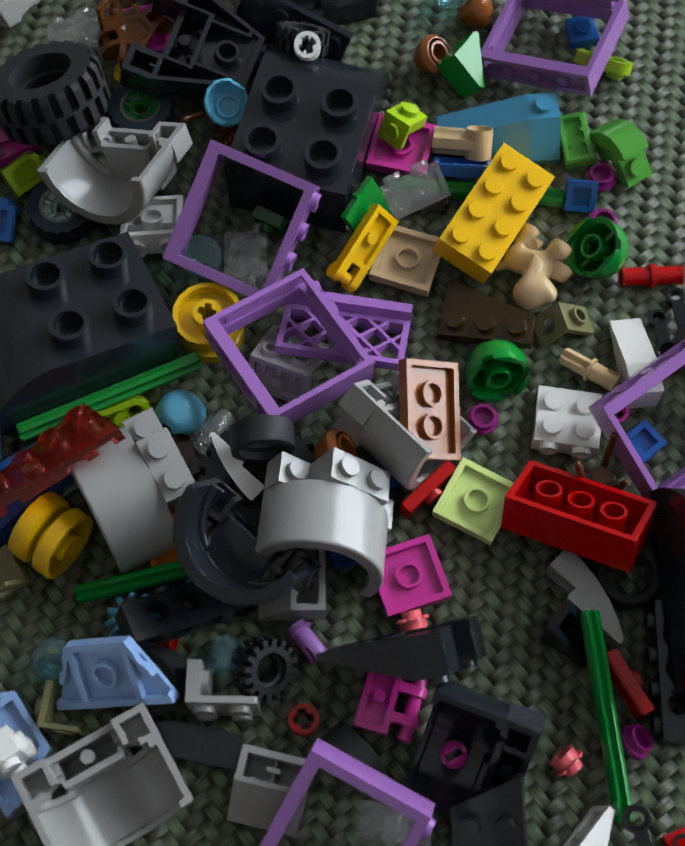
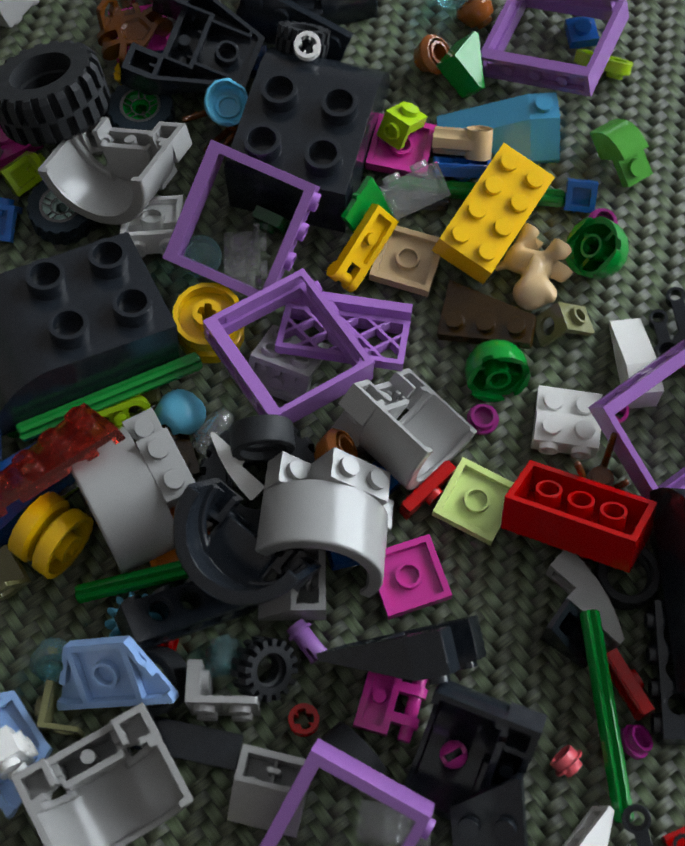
(80, 28): clear bracket -> none
(412, 620): coral plate -> none
(431, 405): plate -> none
(576, 141): bright green plate -> none
(590, 369): tan axle -> none
(603, 174): magenta plate -> none
(646, 440): blue plate -> none
(651, 276): red pin -> none

